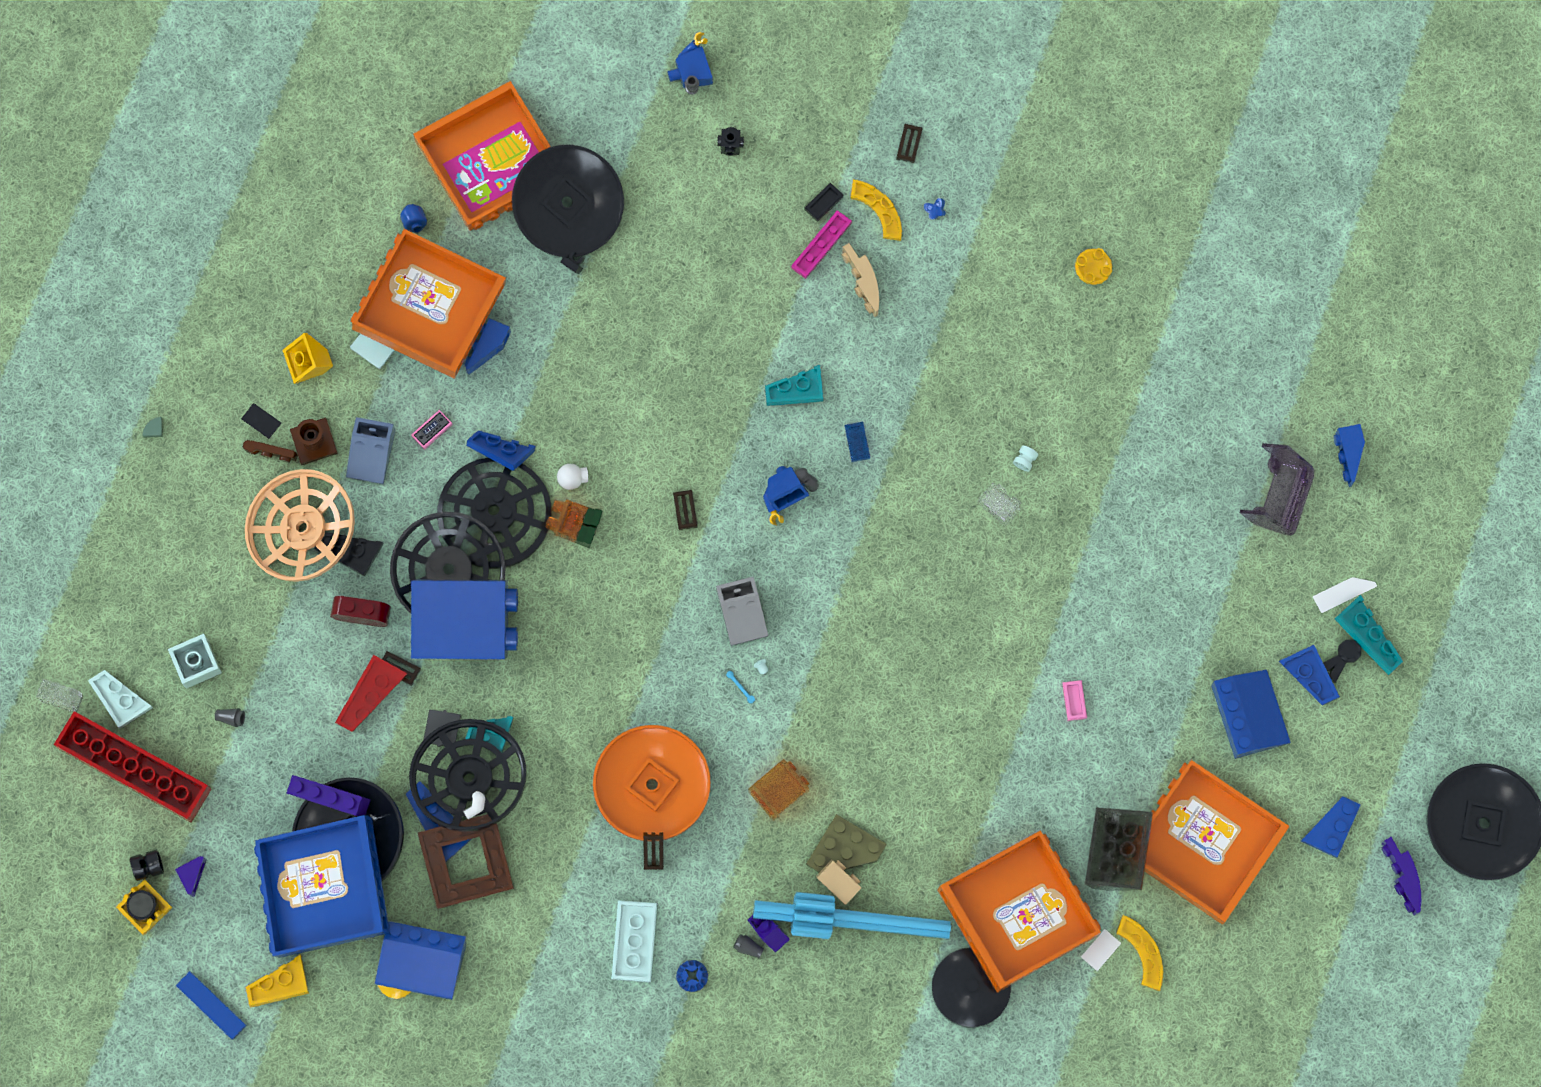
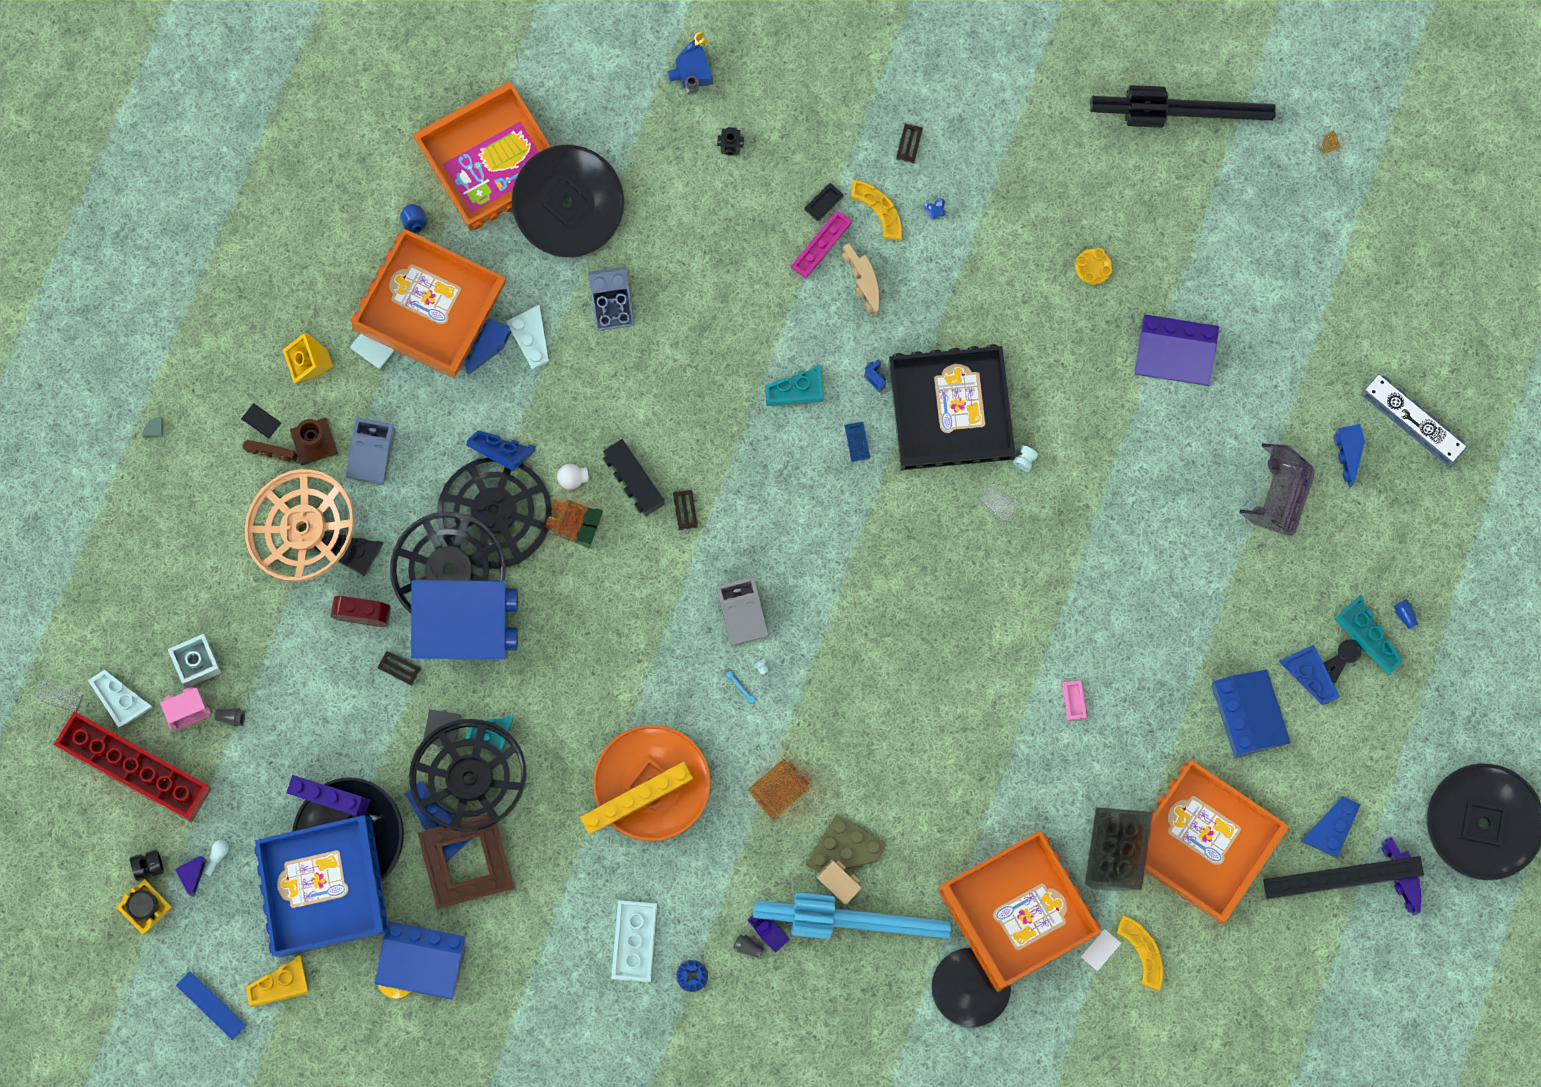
(185, 708): none -> bright pink brick
(219, 851): none -> light aqua piece
(372, 688): red wing -> none
(431, 429): tile -> none
(477, 805): white arm -> none
(530, 337): none -> light aqua wing
(572, 264): black tile -> none
(611, 298): none -> sand blue slope
(633, 477): none -> black brick
(636, 798): none -> yellow plate
(653, 837): dark brown tile -> none
(786, 489): blue torso -> none
(874, 377): none -> blue bracket
(951, 407): none -> black panel
(1150, 107): none -> black axle
(1176, 350): none -> dark purple slope
(1330, 143): none -> clear orange tile
(1342, 592): white sticker -> none
(1343, 877): none -> black tile
(1406, 613): none -> blue cone
(1414, 420): none -> brick

